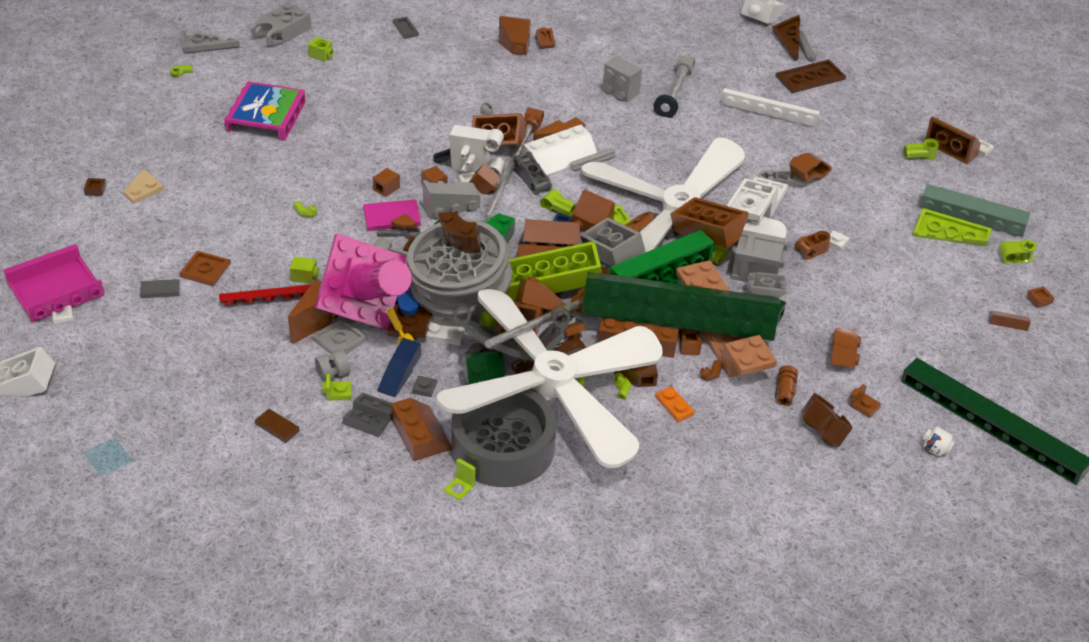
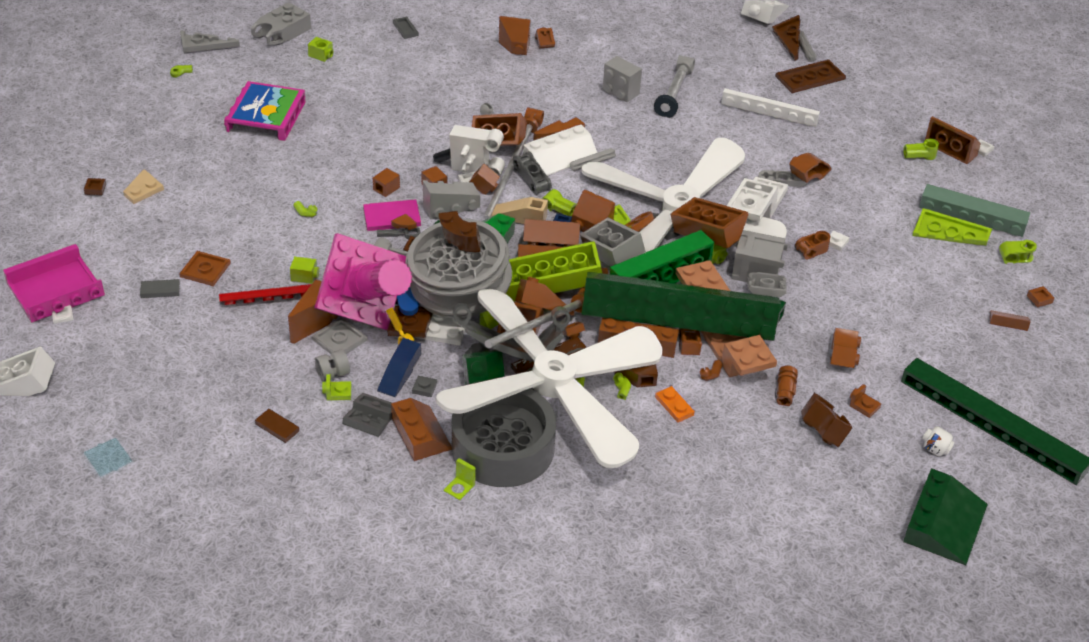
(523, 209): none -> tan slope
(946, 518): none -> dark green slope

